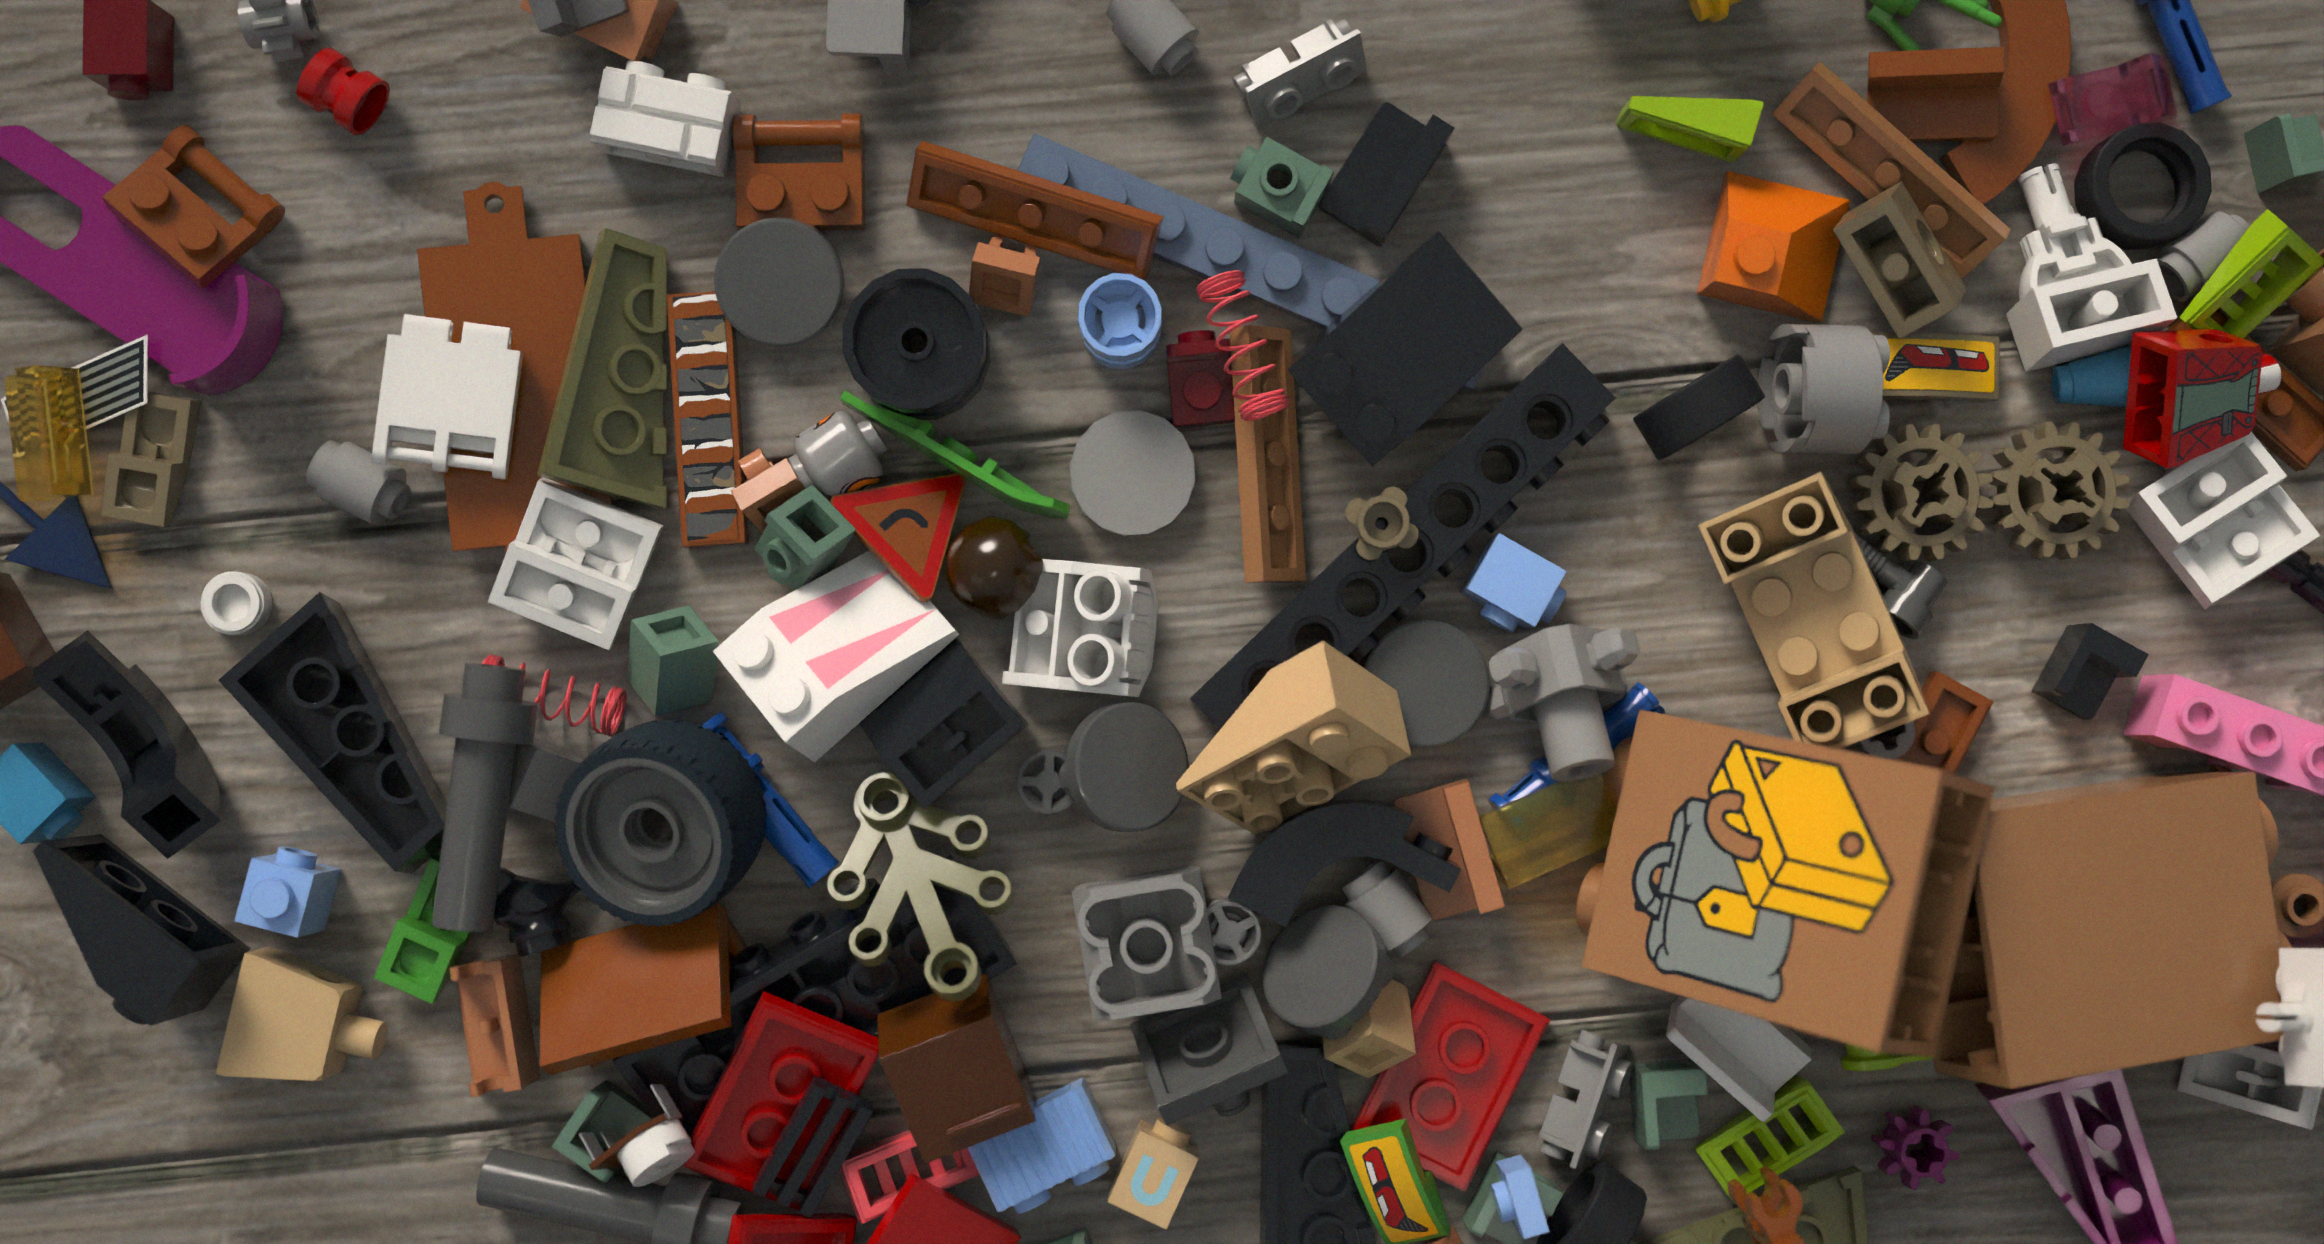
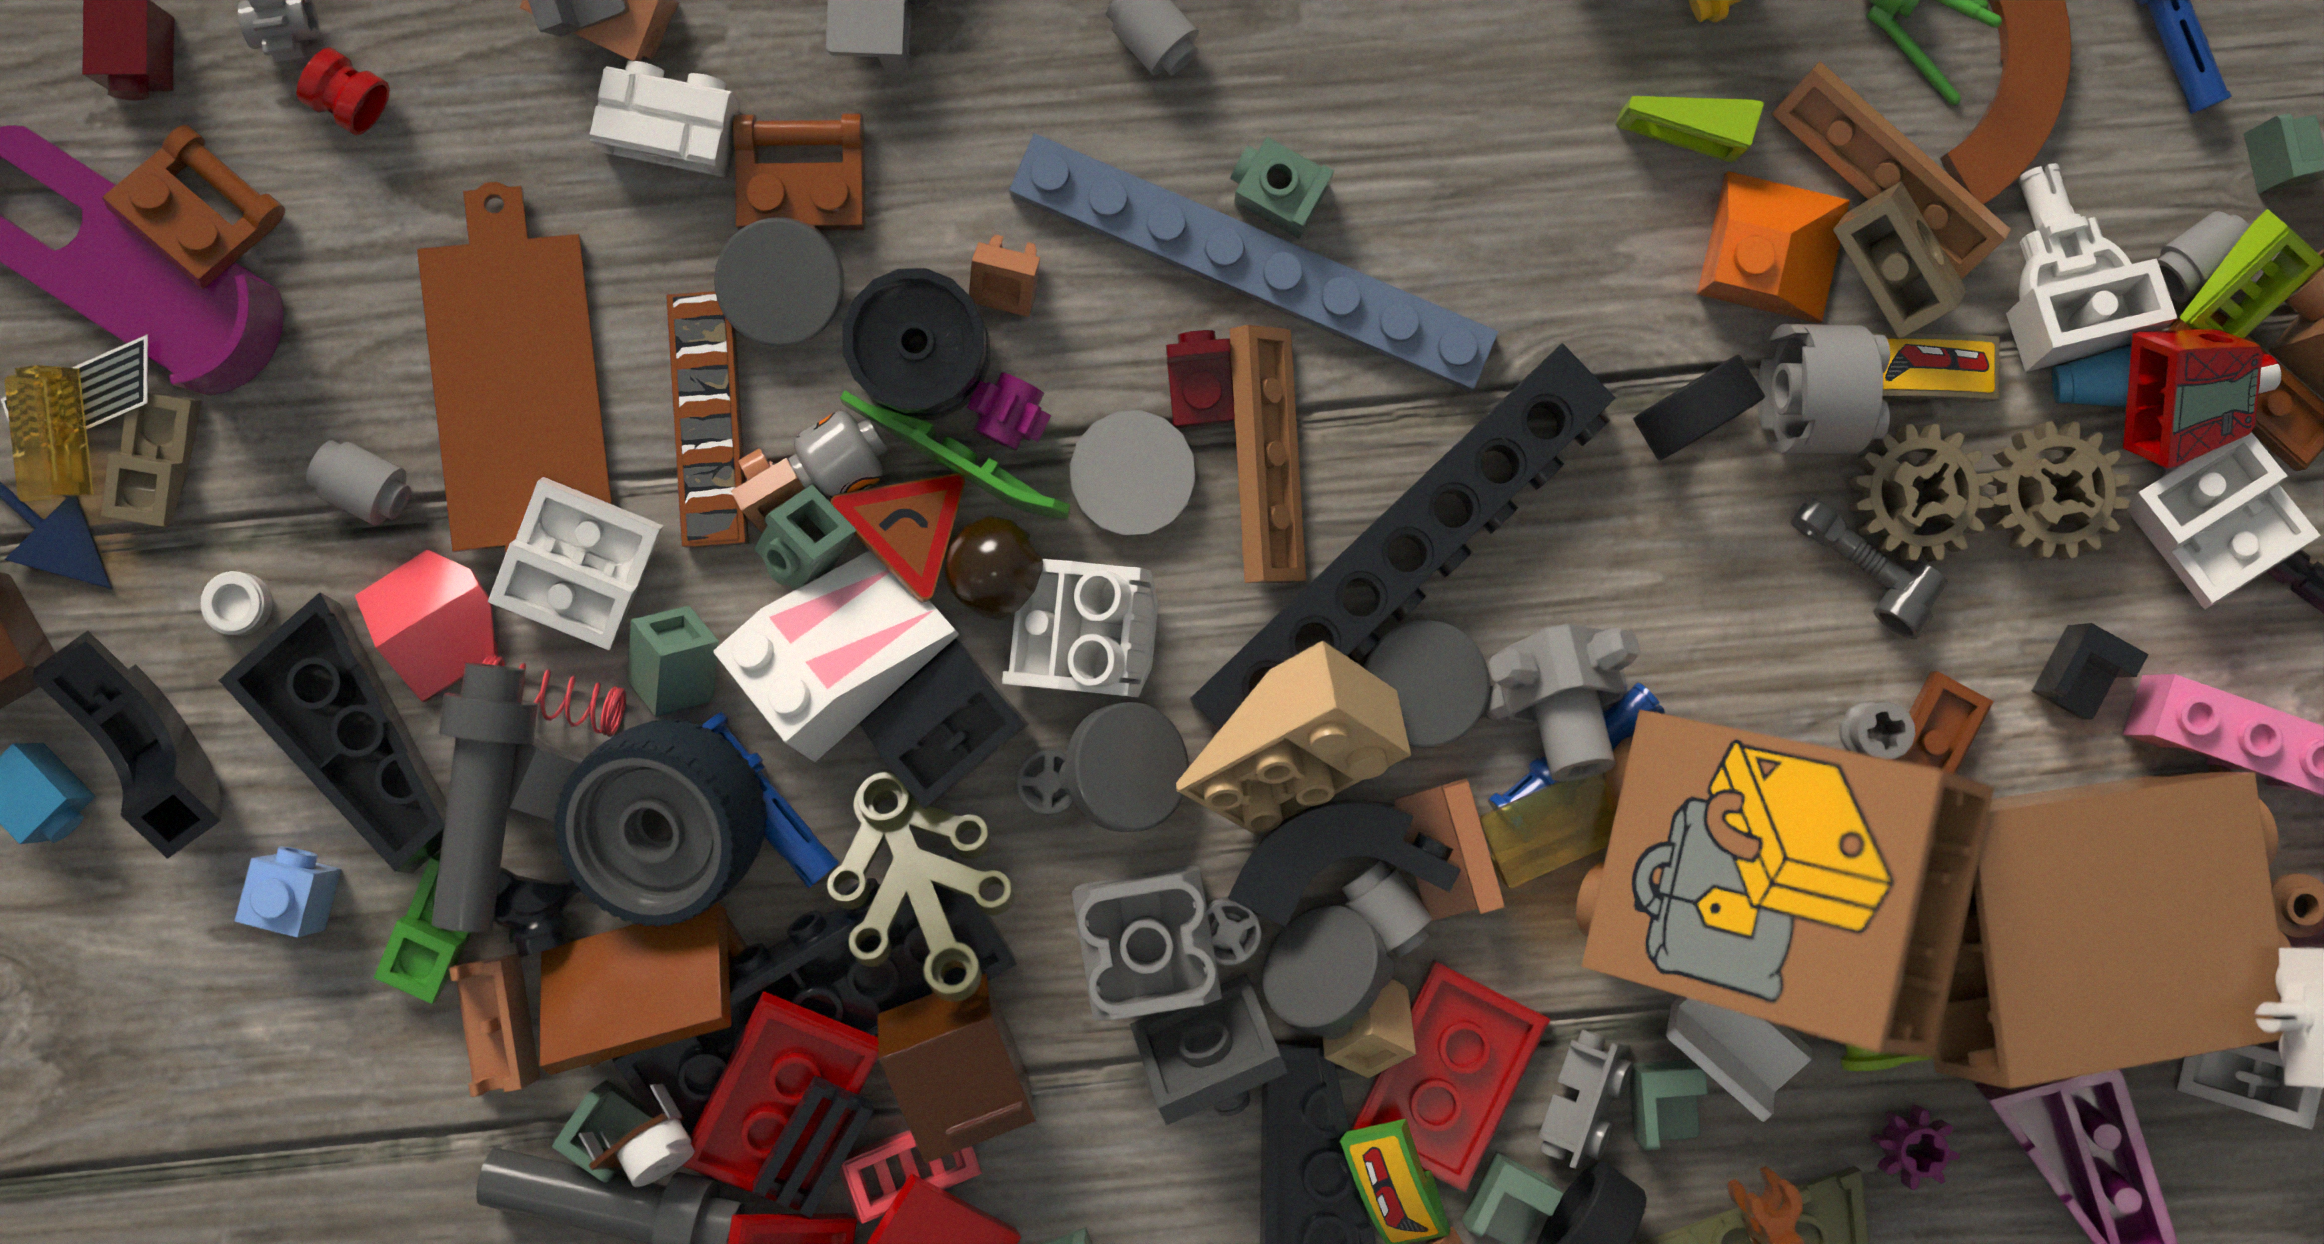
(136, 931): black slope -> none
(294, 1021): tan torso -> none
(429, 621): none -> coral slope
(448, 395): white plate -> none
(611, 392): olive wing -> none
(1009, 411): none -> magenta gear
(1033, 210): dark orange tile -> none
(1061, 1144): light blue brick -> none
(1120, 321): light blue wheel -> none
(1154, 1171): tan brick -> none
(1259, 404): coral piece -> none
(1327, 61): light grey hinge -> none
(1384, 172): black panel -> none
(1388, 506): dark tan plate -> none
(1404, 348): black slope -> none
(1514, 585): light blue brick -> none
(1518, 1197): light blue plate -> none
(1780, 1158): lime slope -> none
(1816, 615): tan slope -> none
(1938, 92): dark orange panel -> none
(2113, 99): clear pink slope -> none
(2185, 164): black tyre -> none

